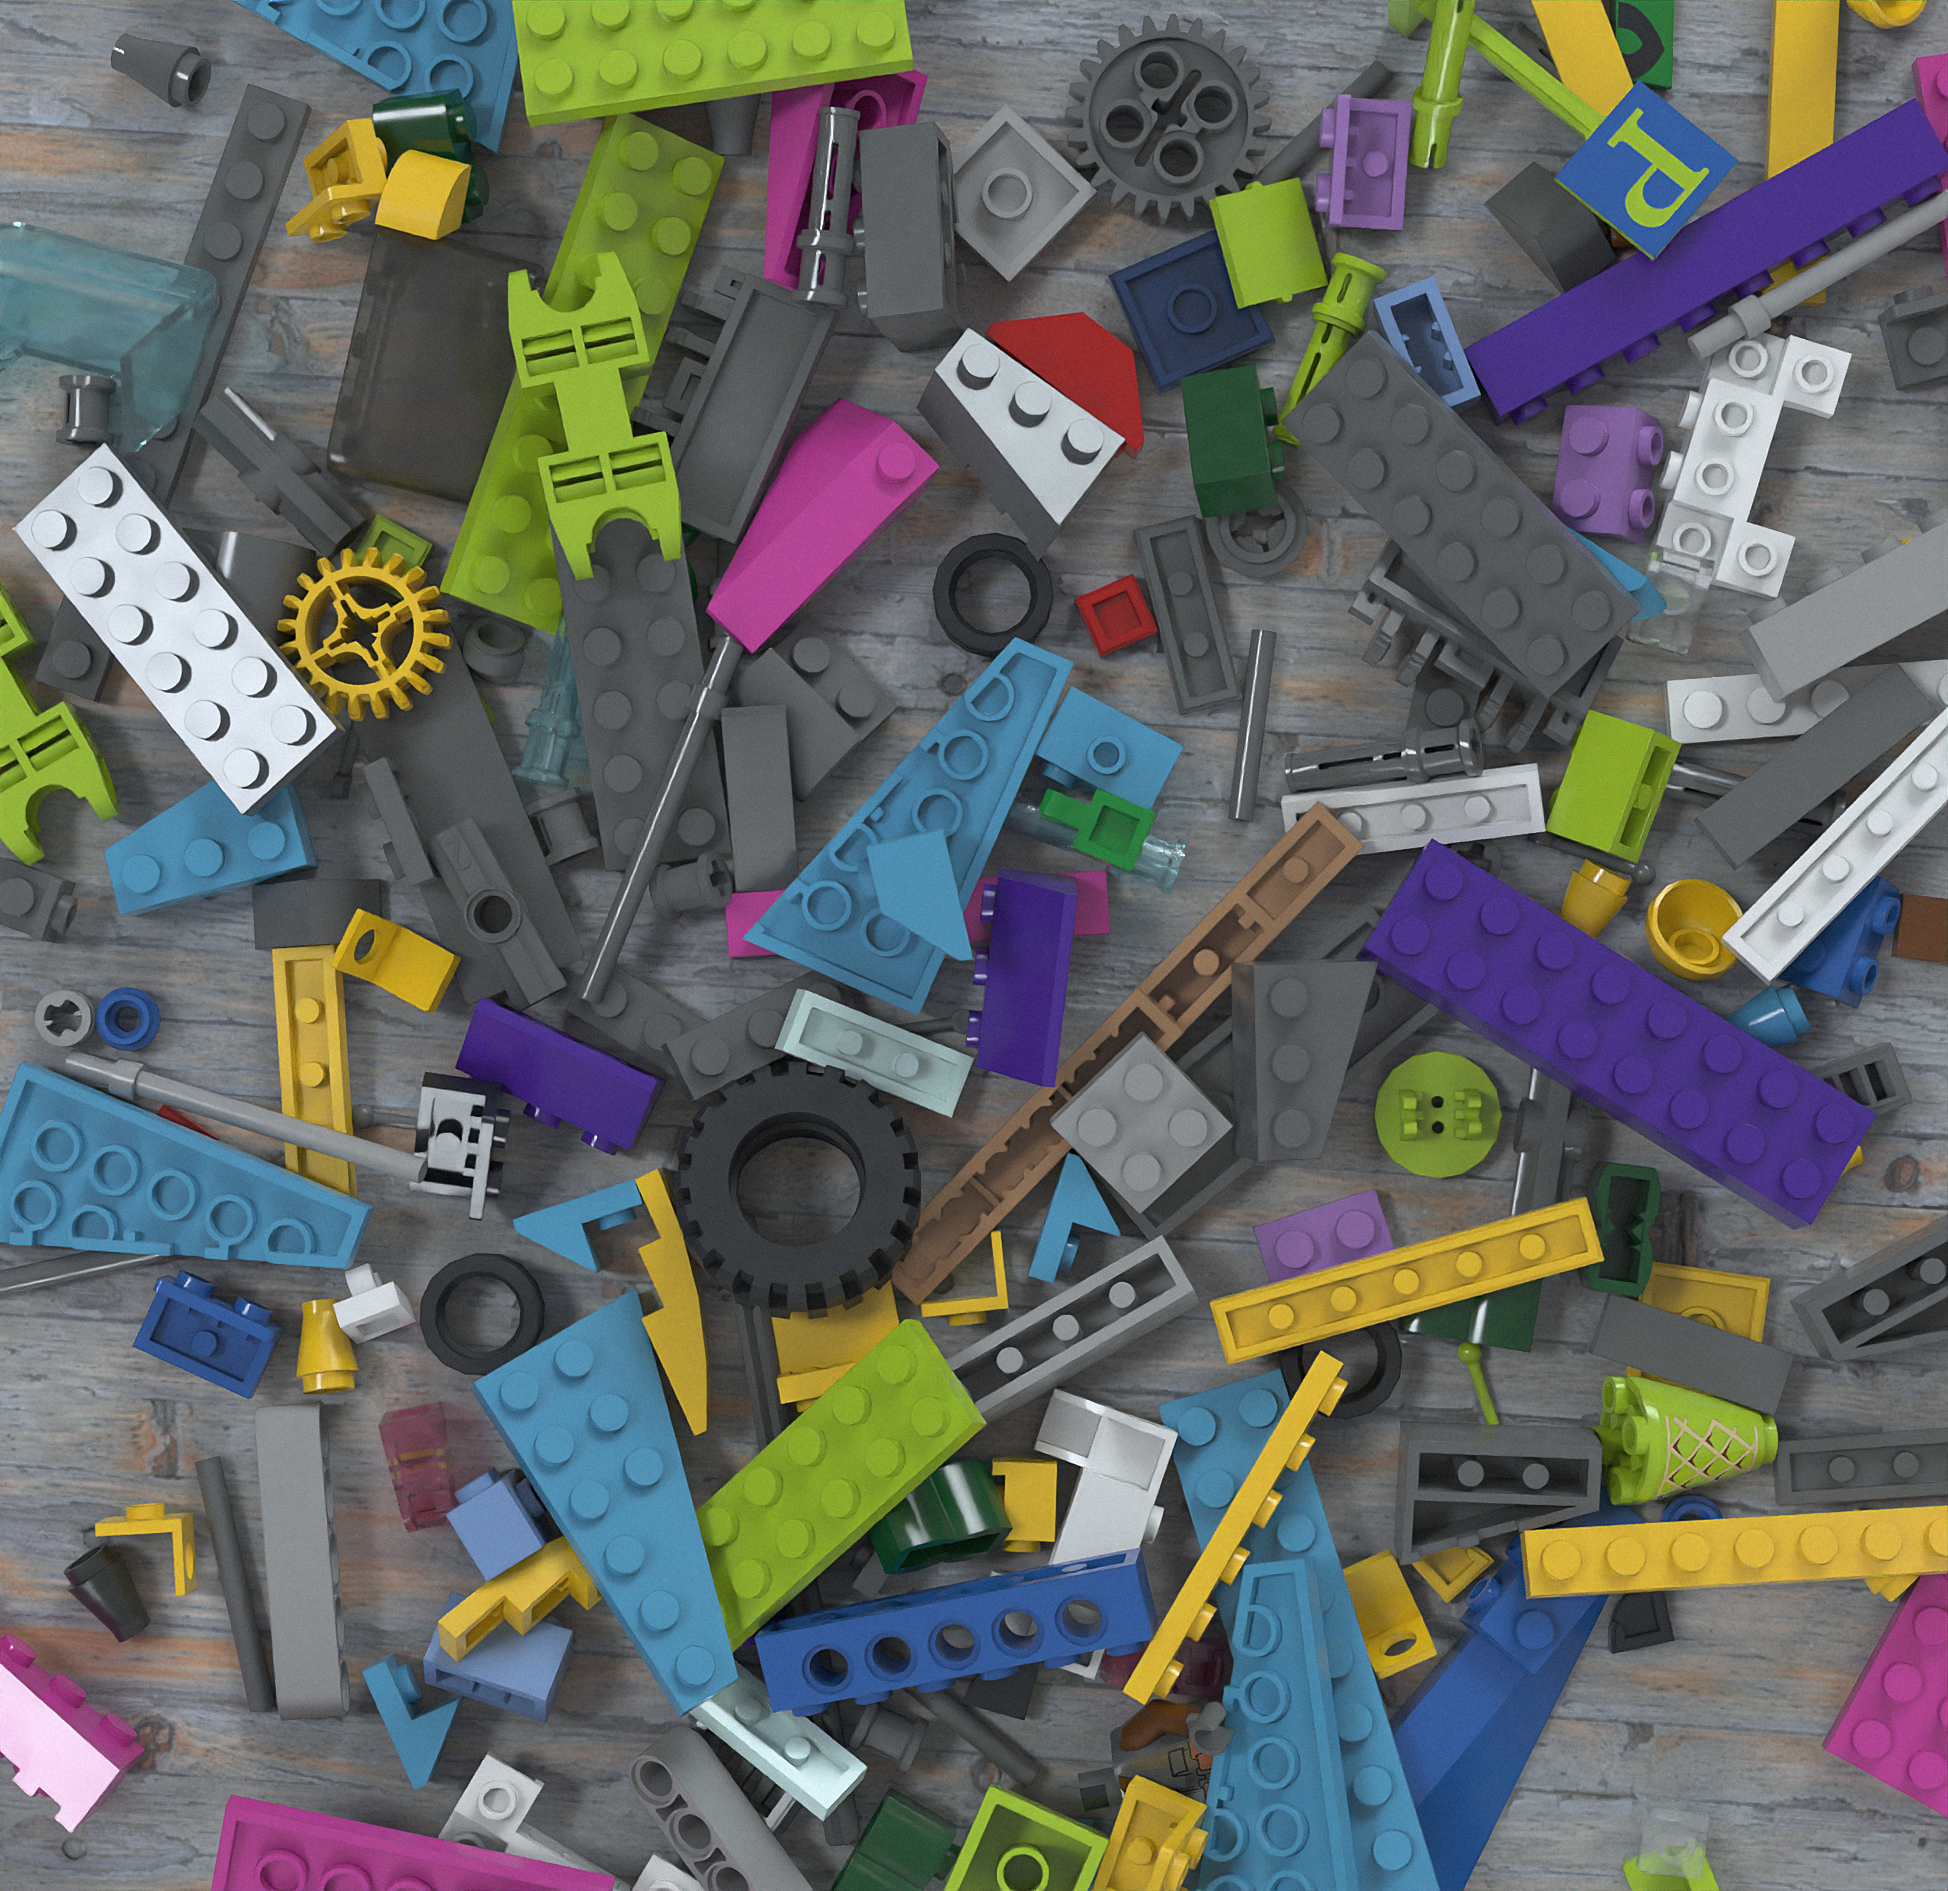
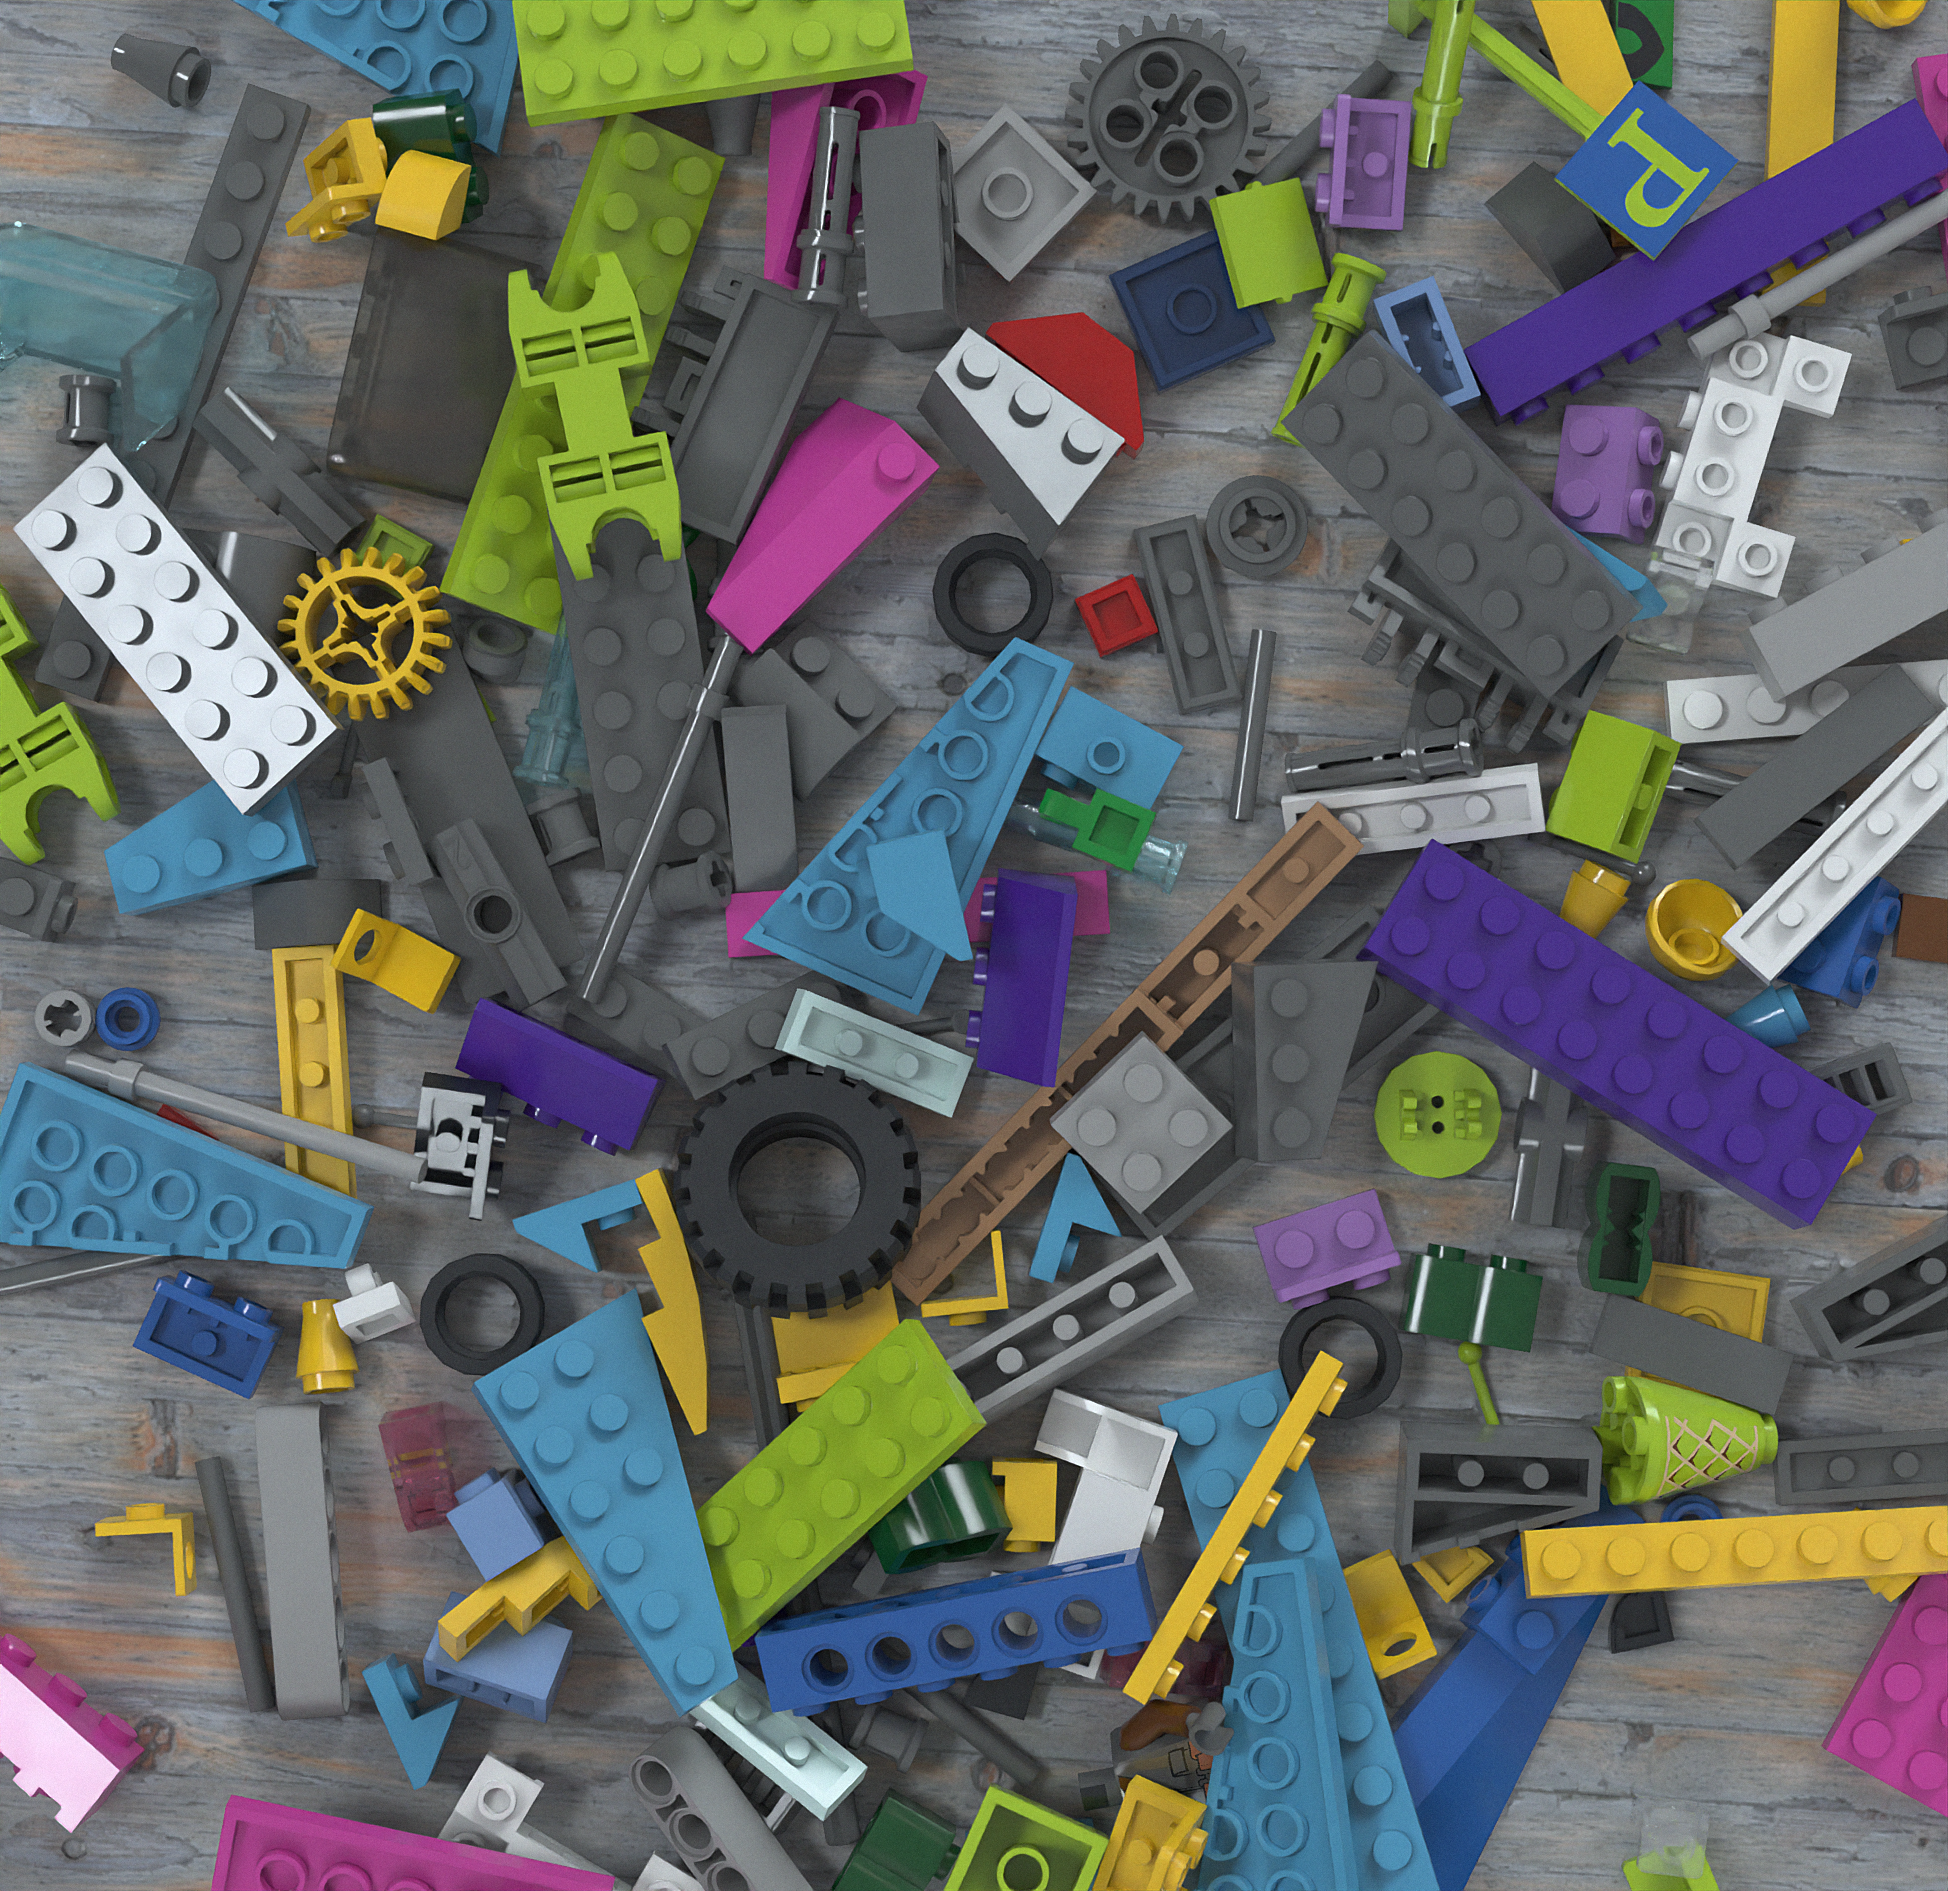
(107, 1590): pearl dark grey cone -> none
(1230, 440): dark green brick -> none
(1406, 1280): yellow tile -> none

